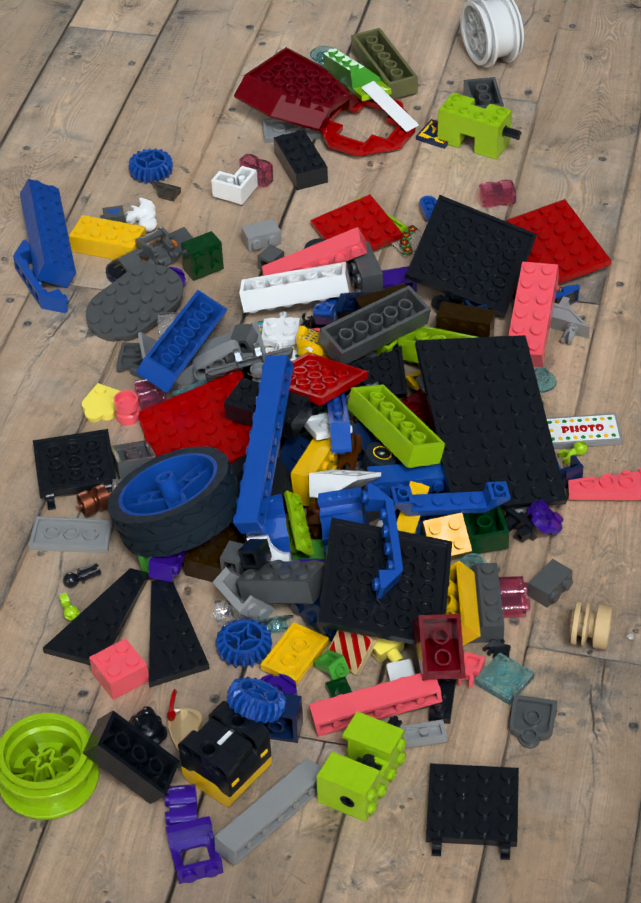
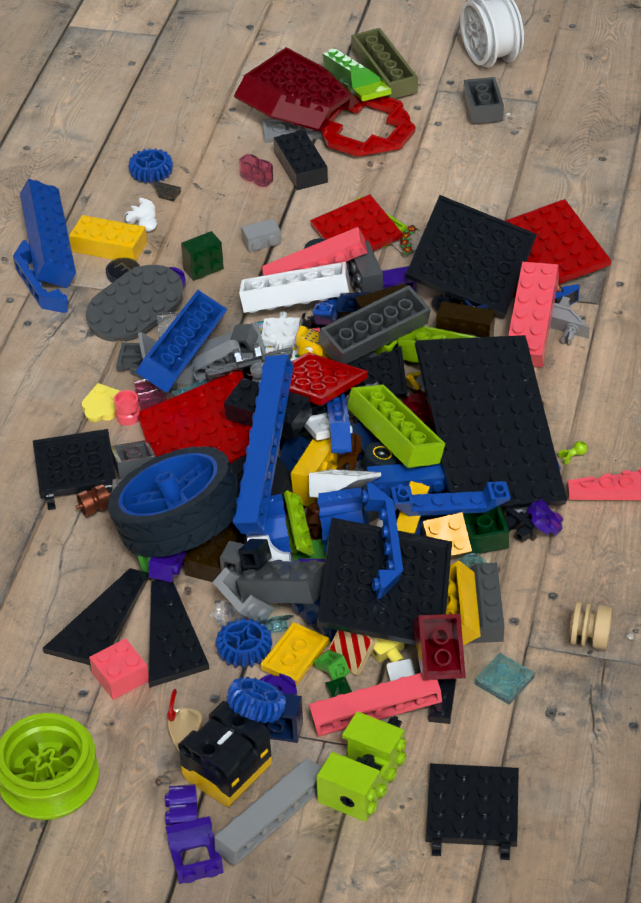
(70, 611): lime arm -> none
(71, 534): light grey tile -> none
(71, 579): black pin -> none
(113, 213): dark grey brick -> none
(131, 757): black brick -> none
(149, 724): black hair -> none
(164, 254): dark grey piece -> none
(235, 187): white brick -> none
(269, 255): dark grey brick -> none
(317, 54): clear light blue piece -> none
(390, 106): white sticker -> none
(425, 733): light grey plate -> none
(427, 205): blue plate -> none
(429, 135): tile -> none
(473, 667): coral plate -> none
(489, 126): lime piece -> none
(497, 193): clear pink brick -> none
(497, 647): black piece -> none
(513, 596): clear pink brick -> none
(532, 720): dark grey plate -> none
(545, 379): clear light blue piece -> none
(550, 583): dark grey brick -> none
(572, 472): dark blue panel -> none
(592, 429): tile -> none

